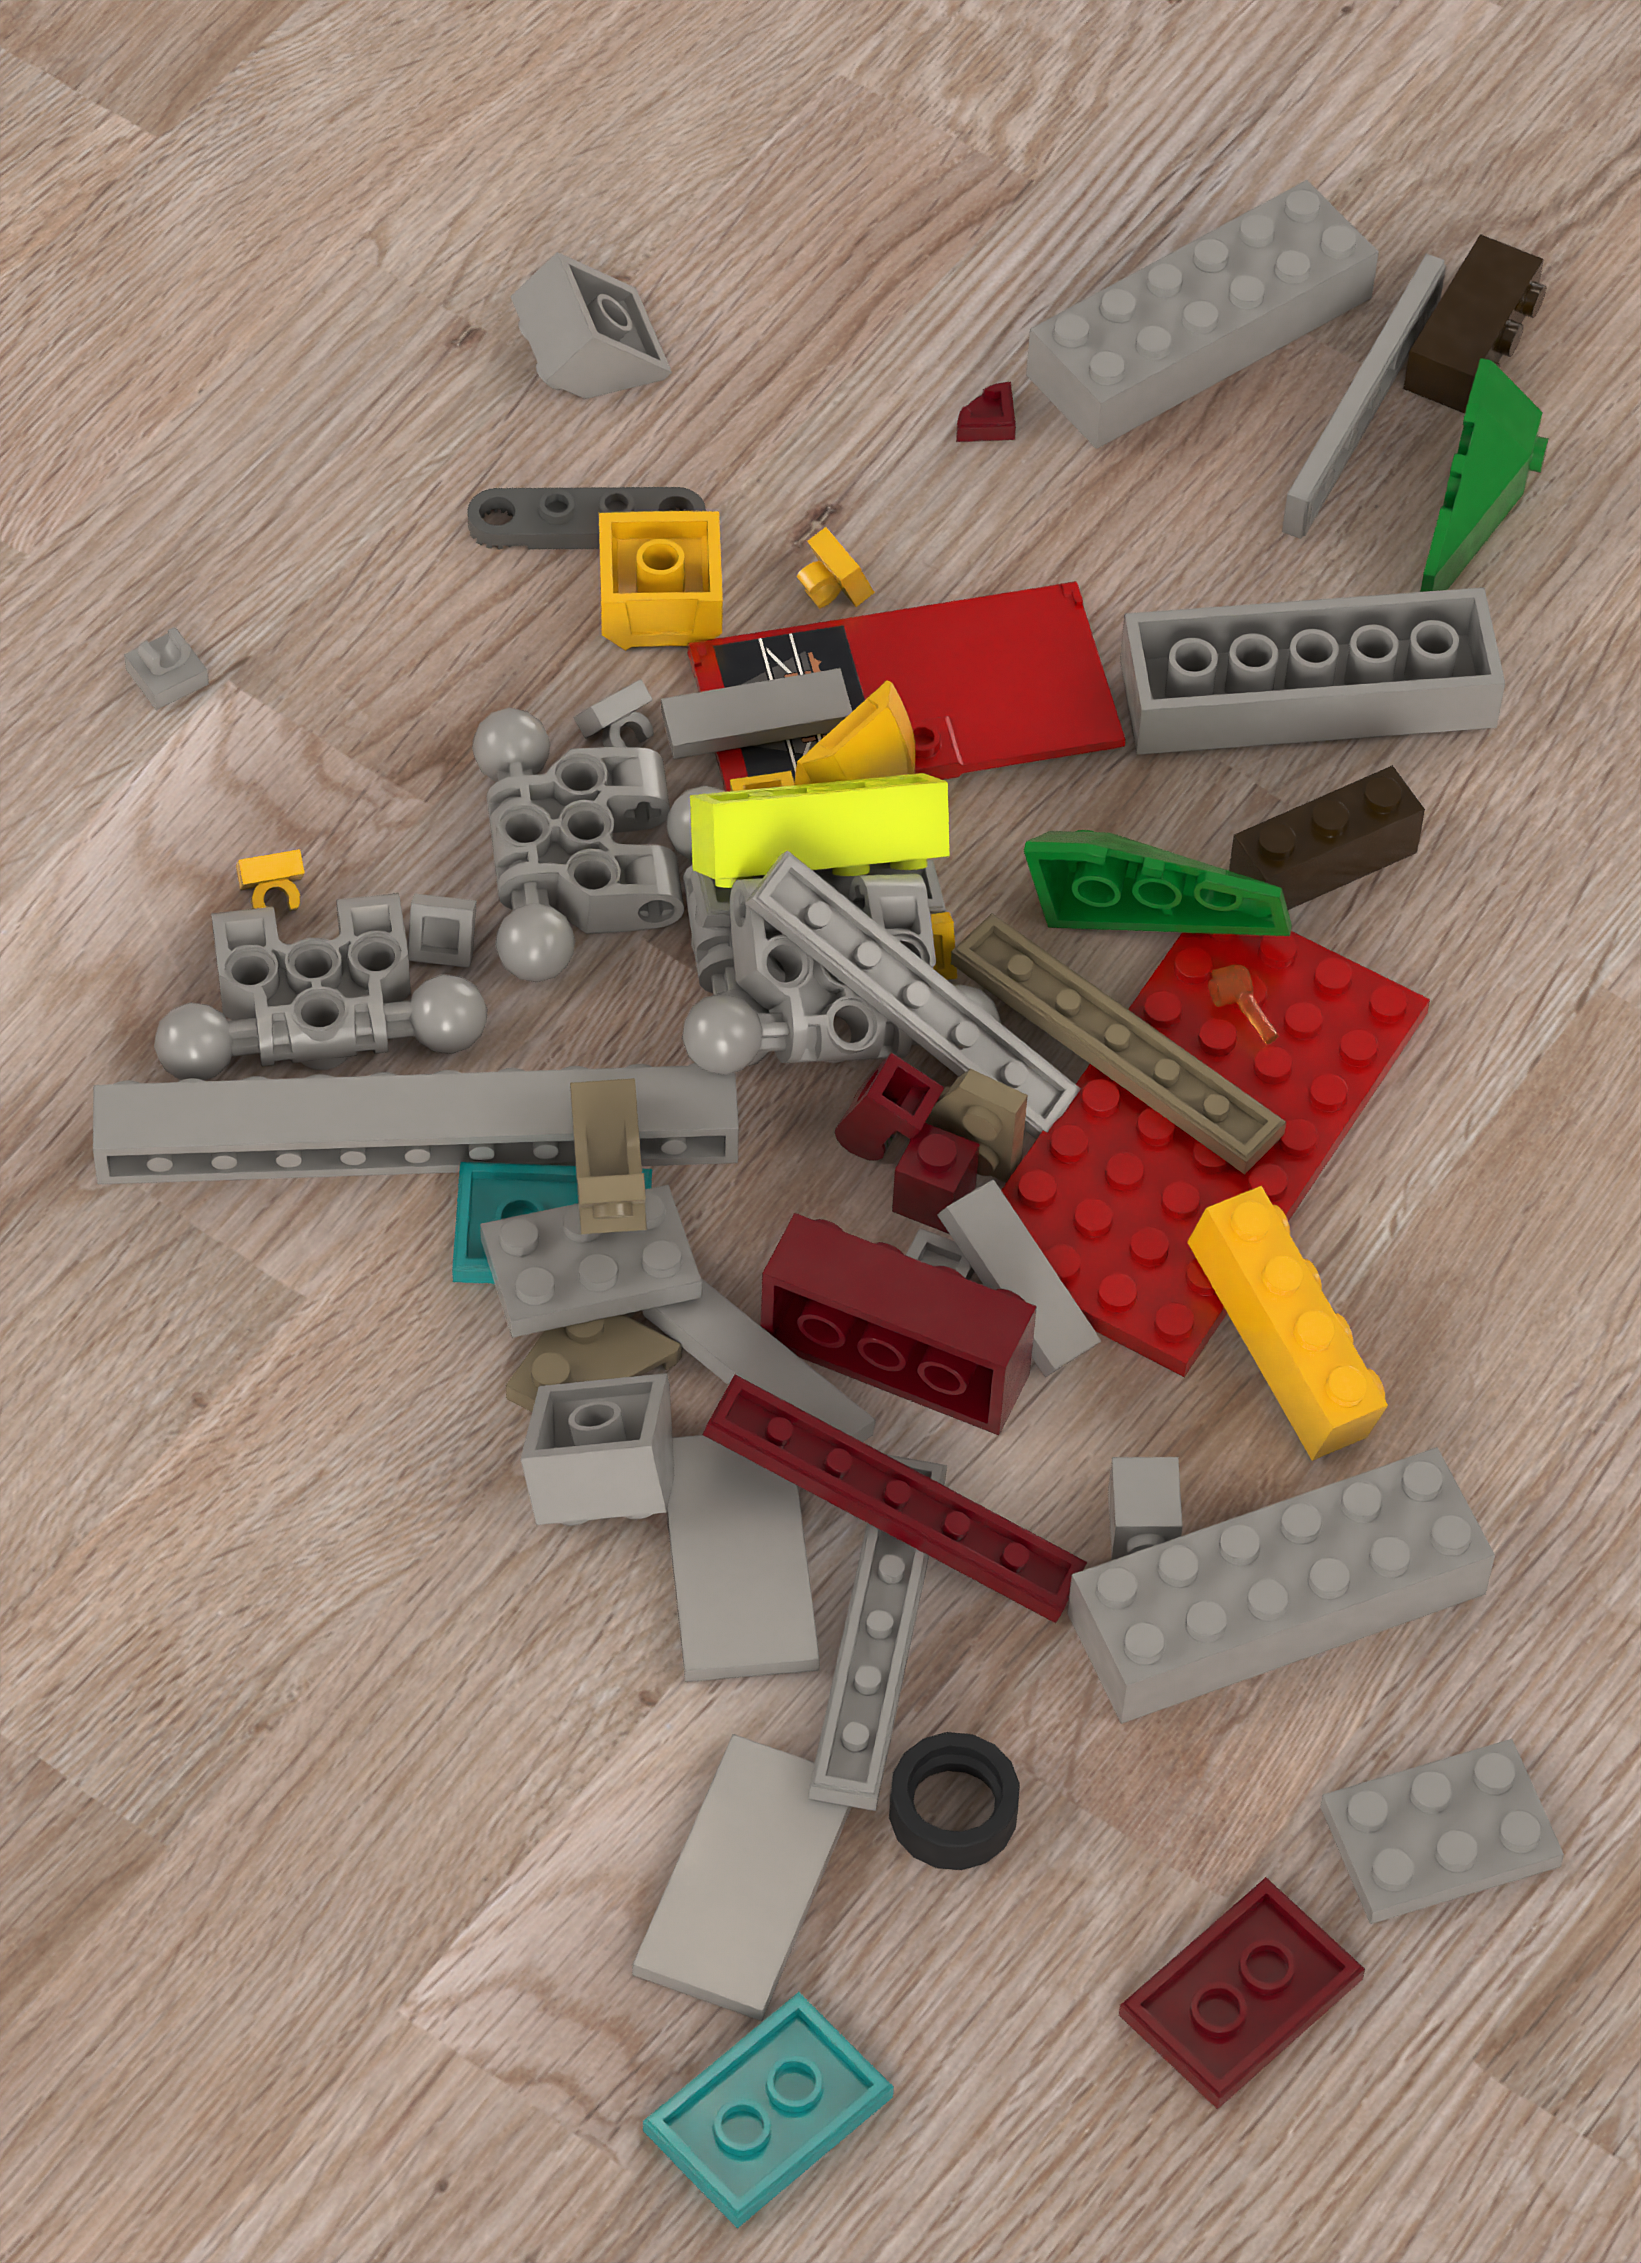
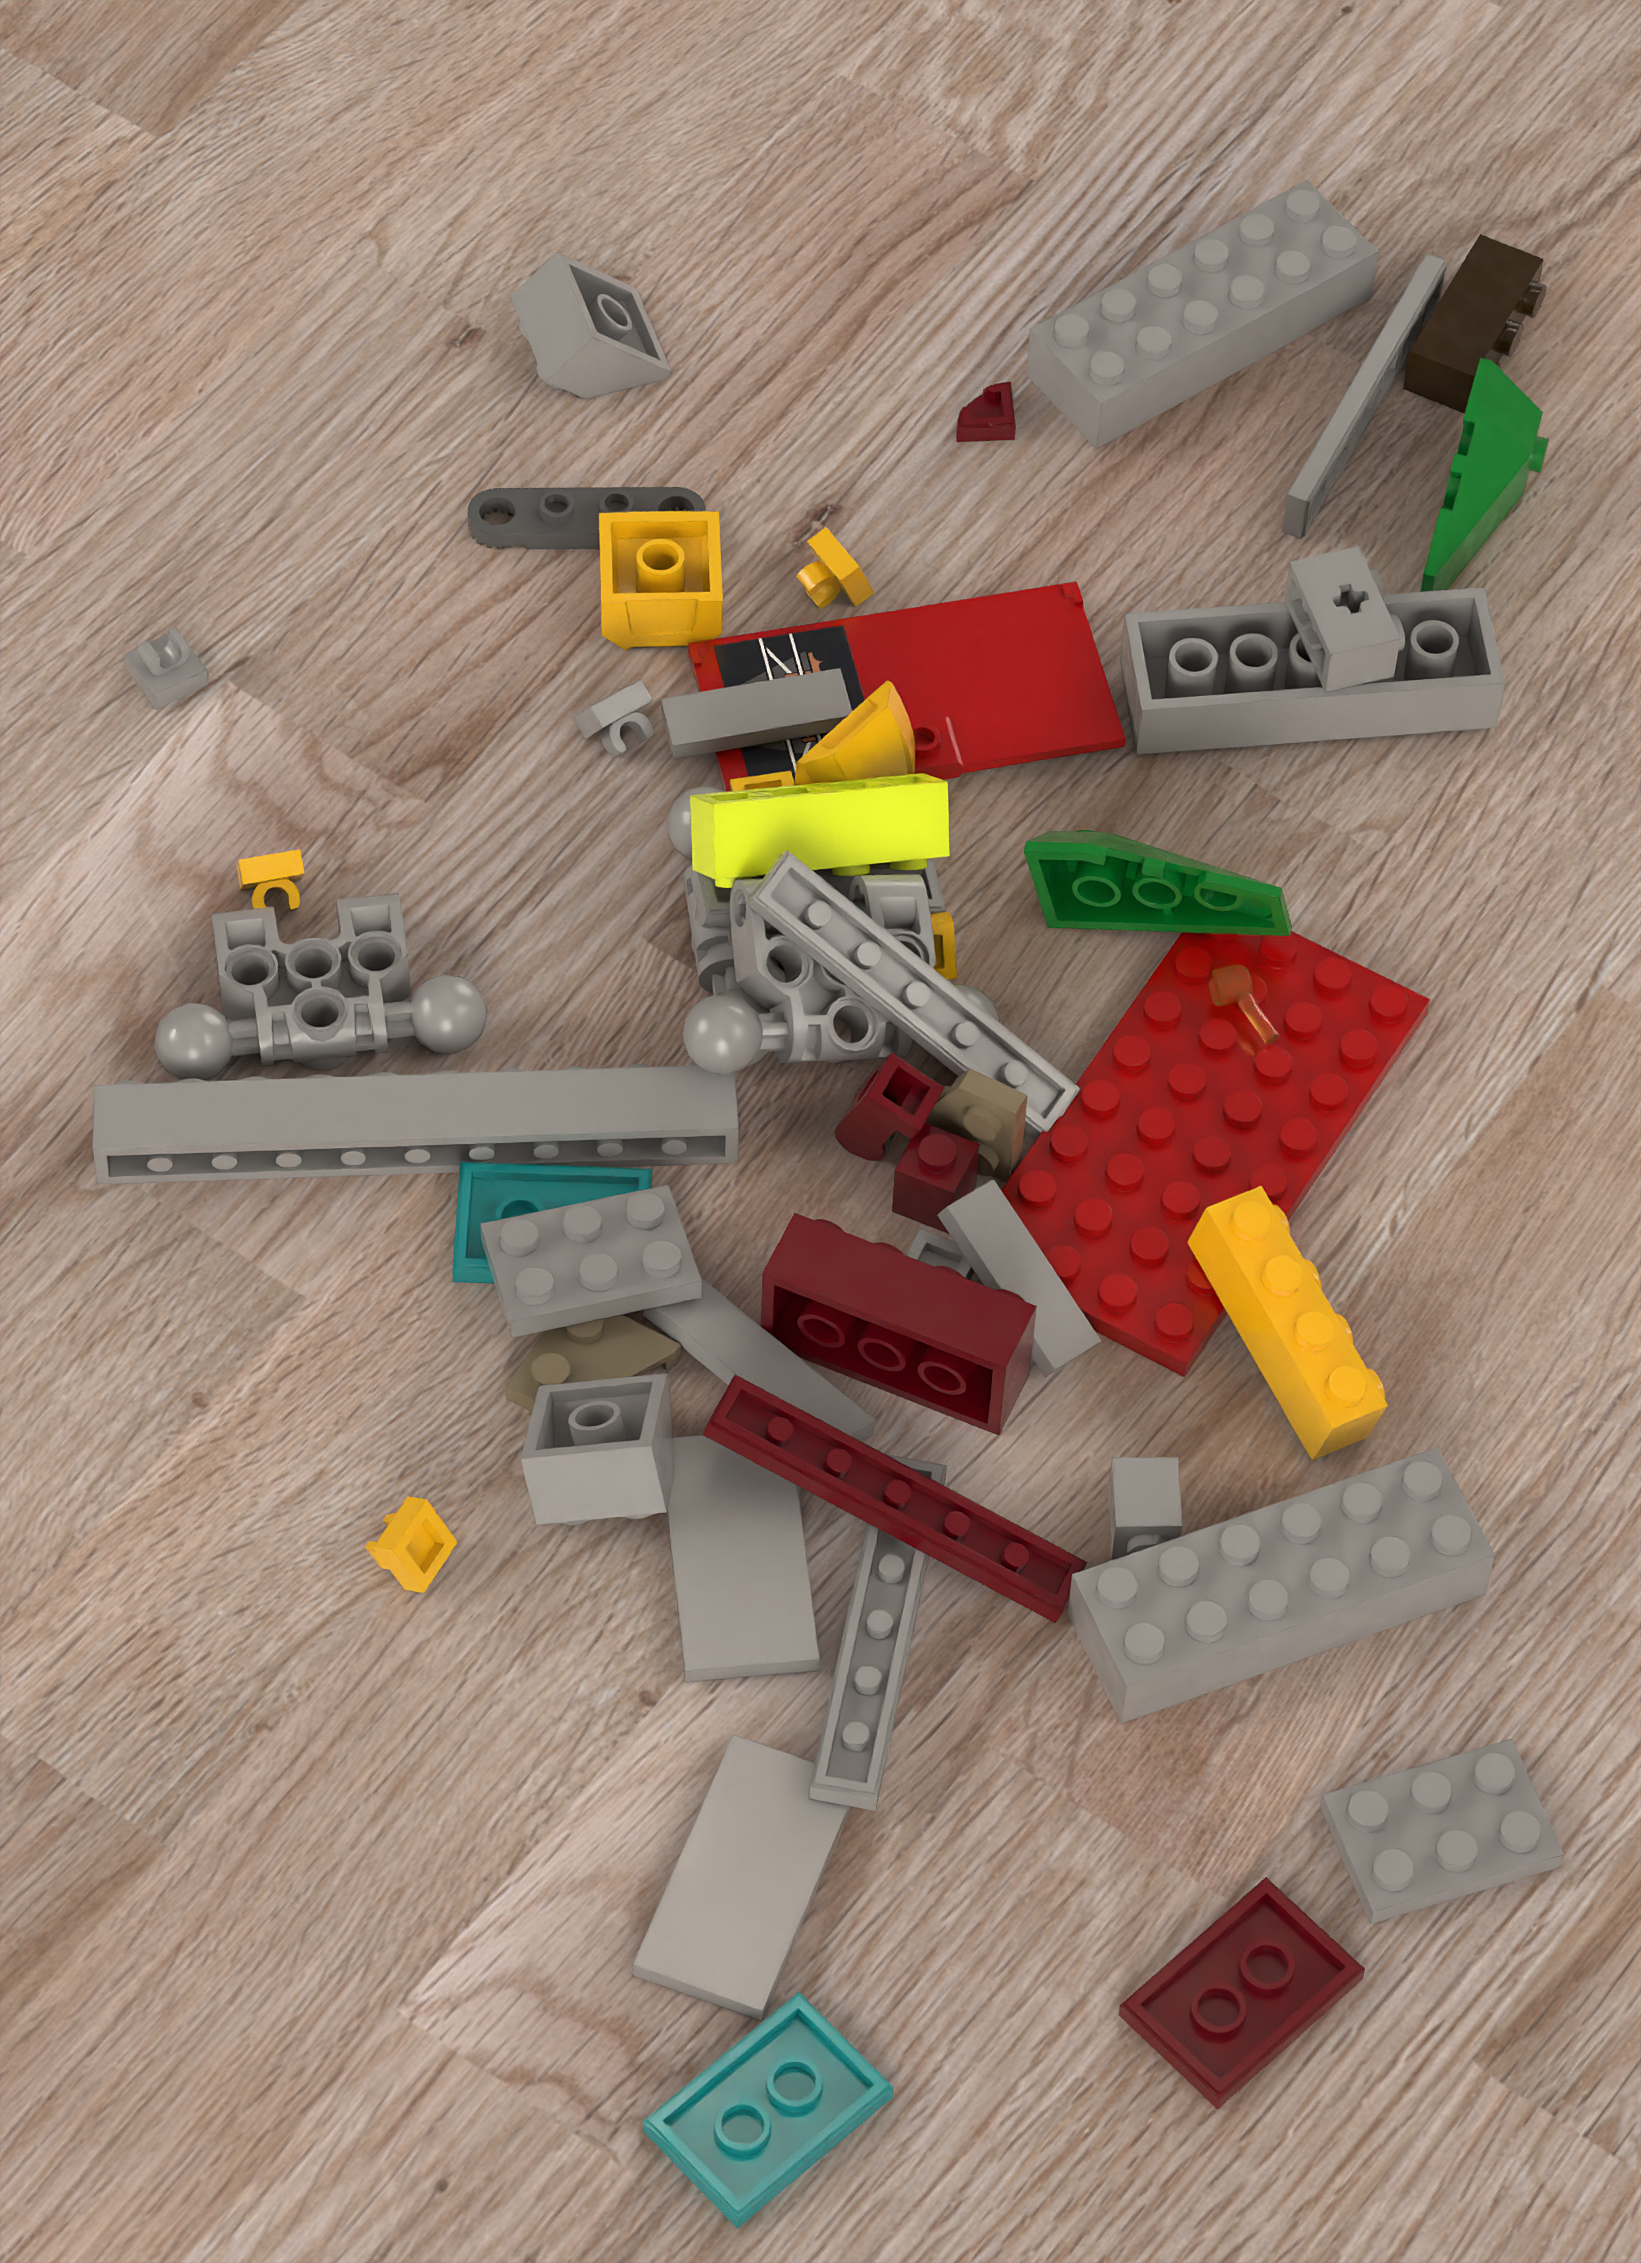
(413, 1544): none -> yellow tile
(442, 930): light grey tile -> none
(558, 844): light grey connector -> none
(608, 1156): dark tan arch -> none
(957, 1754): black tyre -> none
(1118, 1043): dark tan tile -> none
(1332, 838): dark brown brick -> none
(1343, 618): none -> light grey brick

